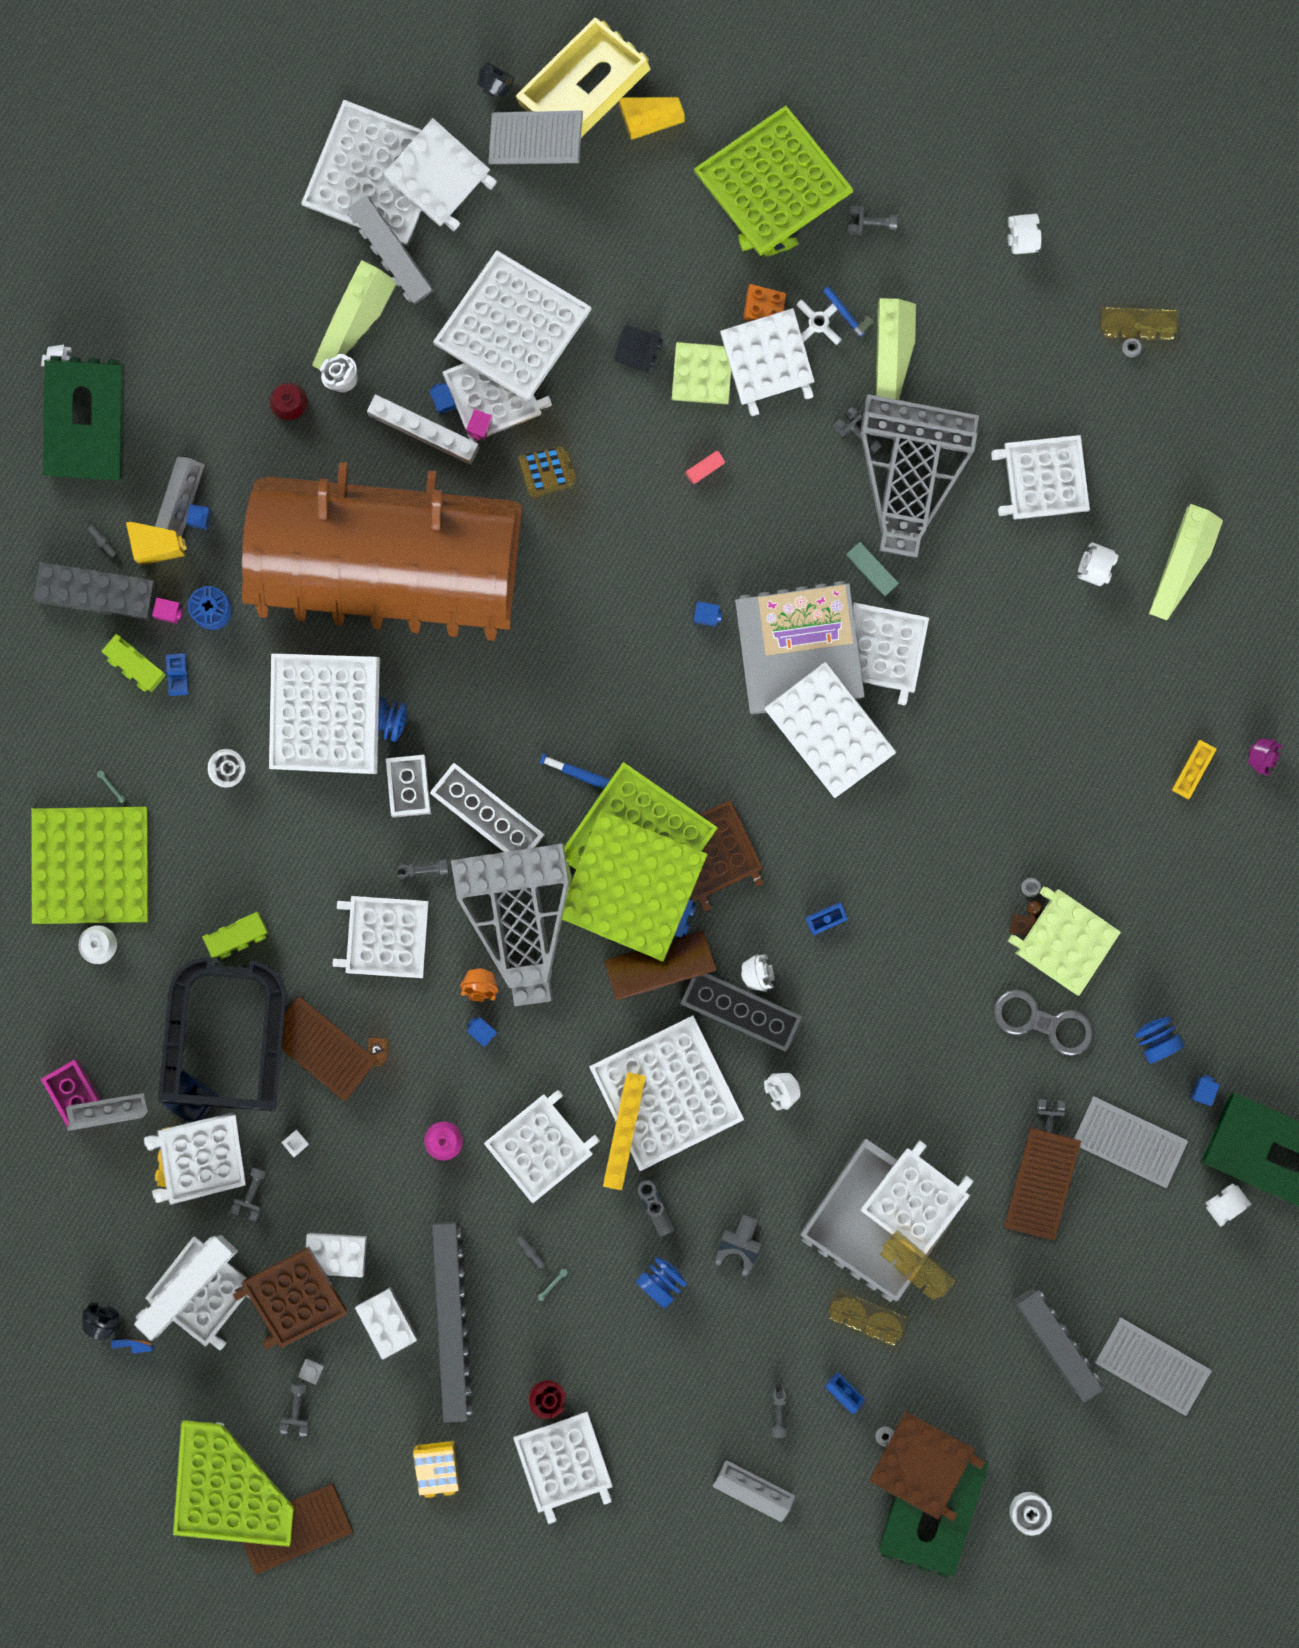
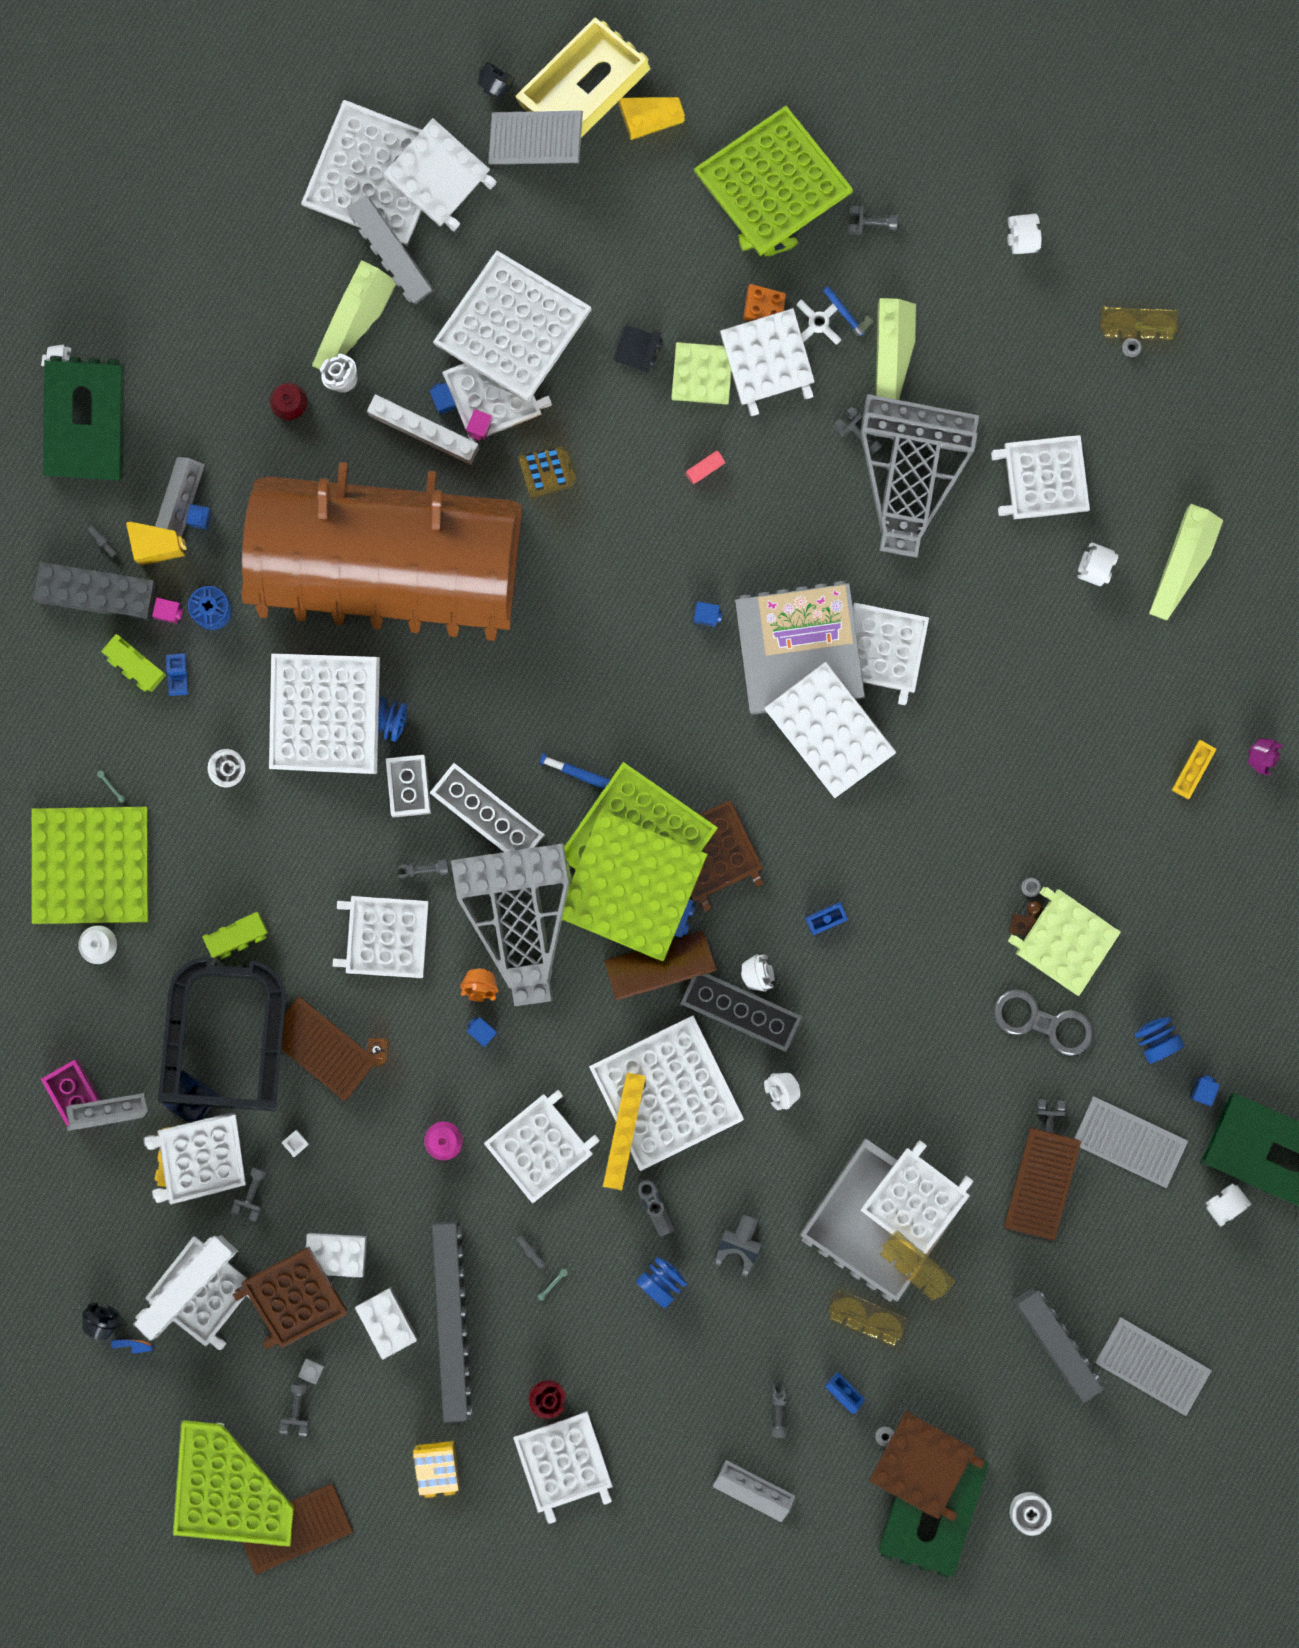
(872, 569): sand green tile -> none

